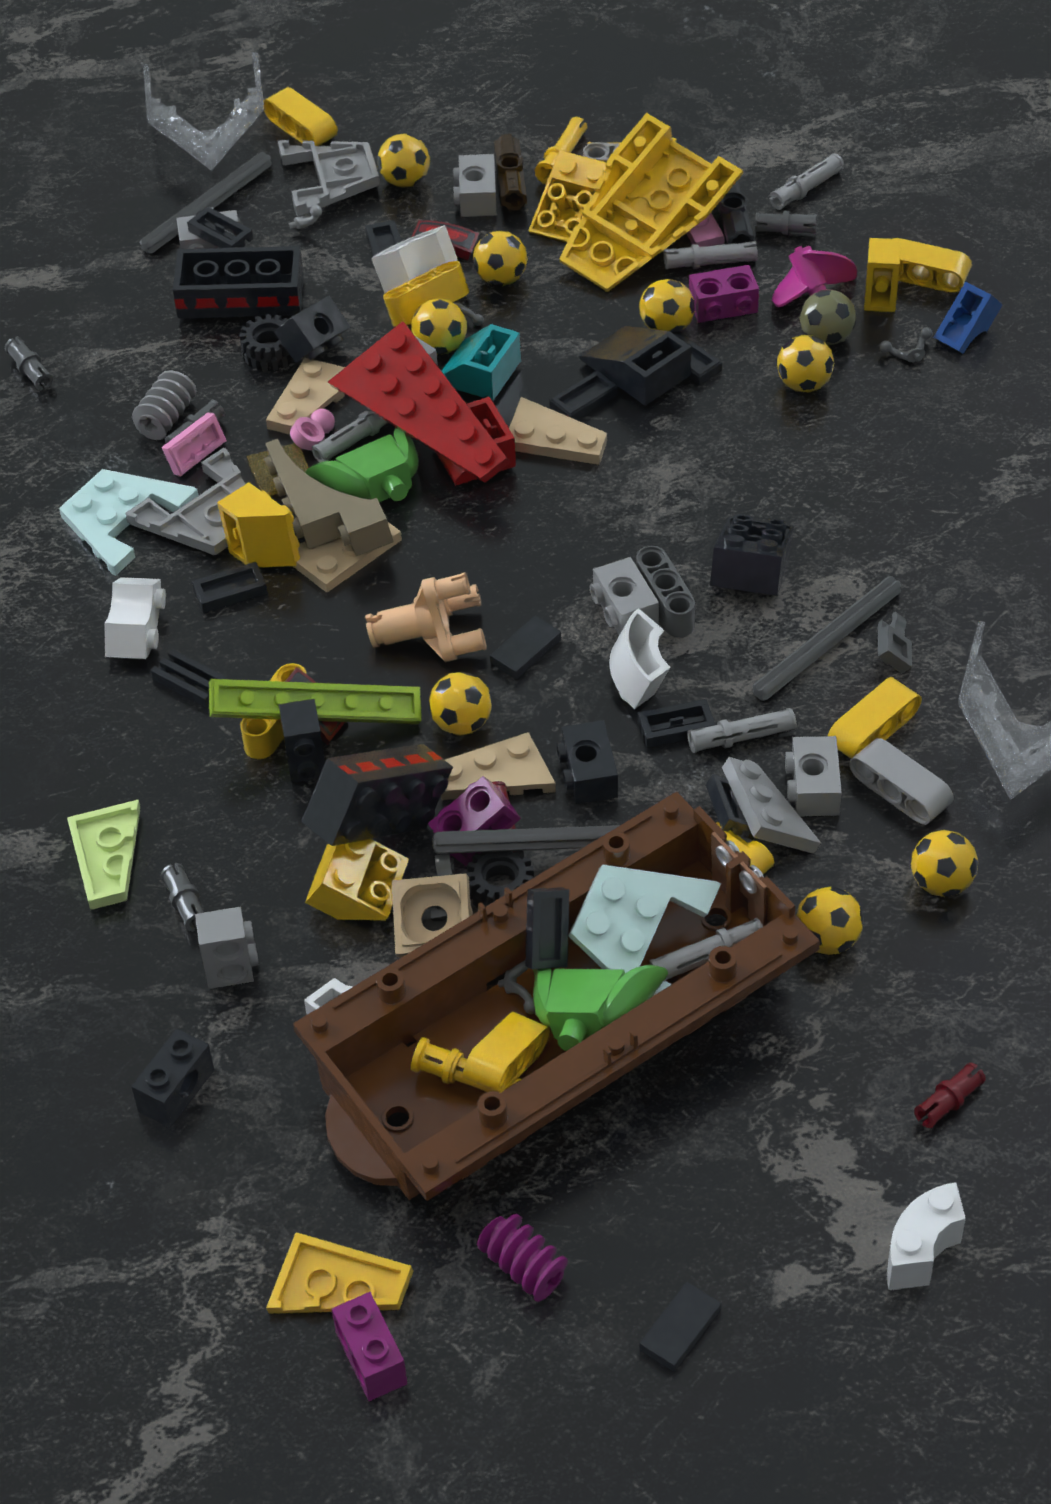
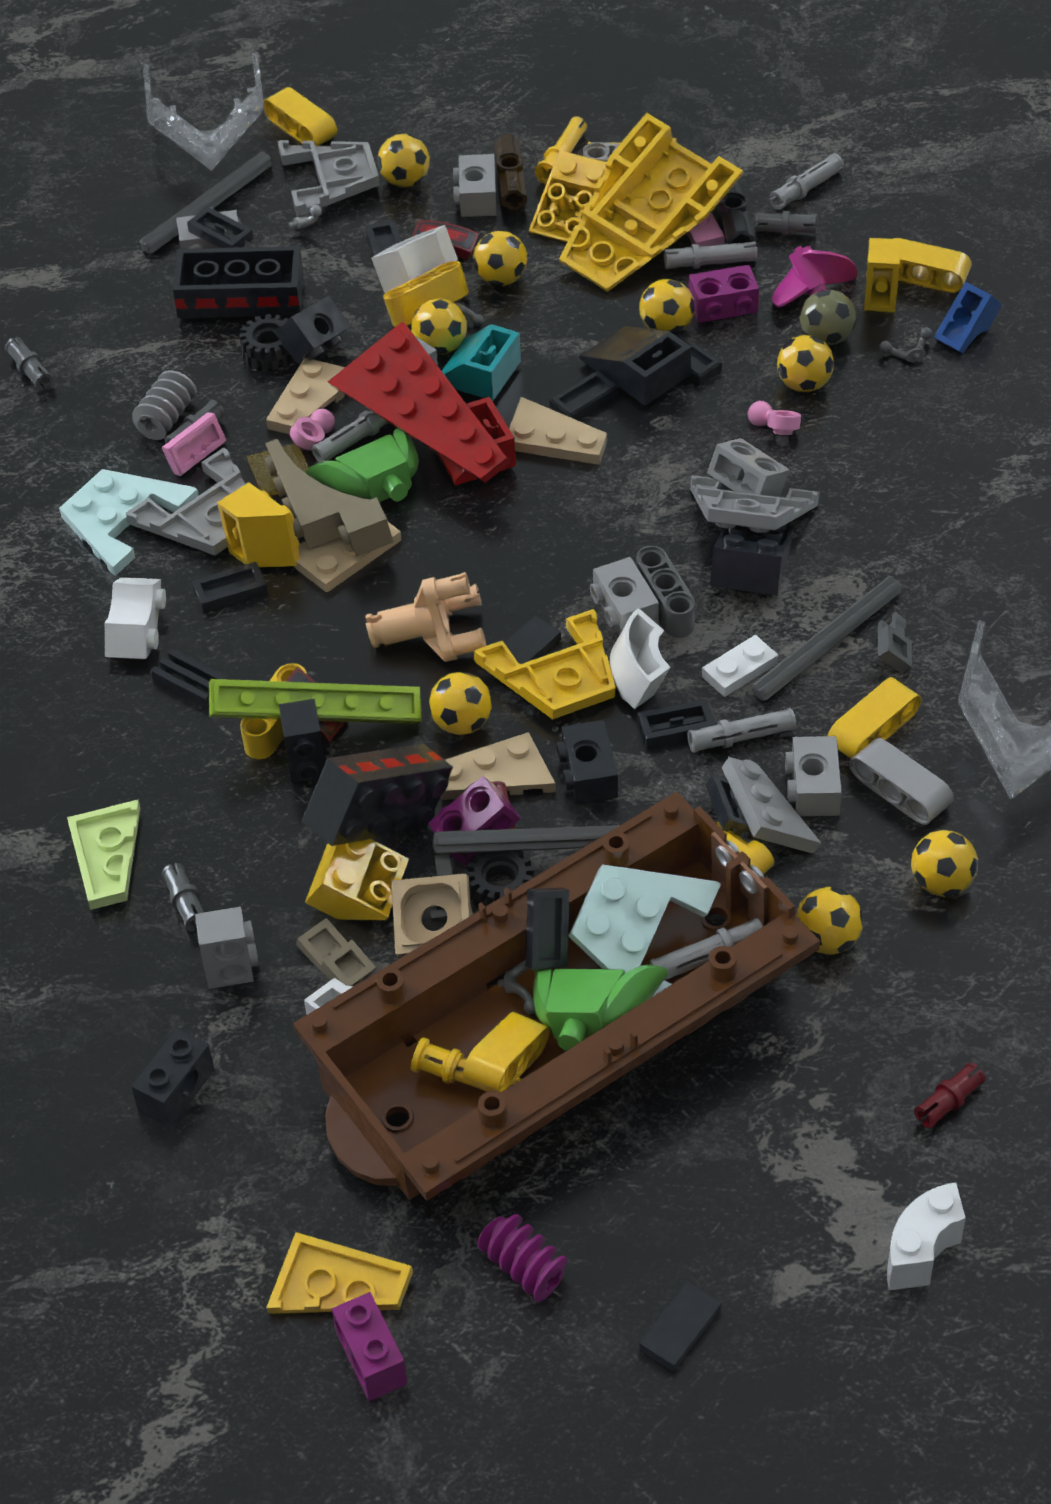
(335, 955): none -> dark tan slope
(559, 680): none -> yellow wing
(739, 665): none -> white plate
(747, 469): none -> light grey brick
(755, 511): none -> light grey wing
(782, 421): none -> bright pink plate

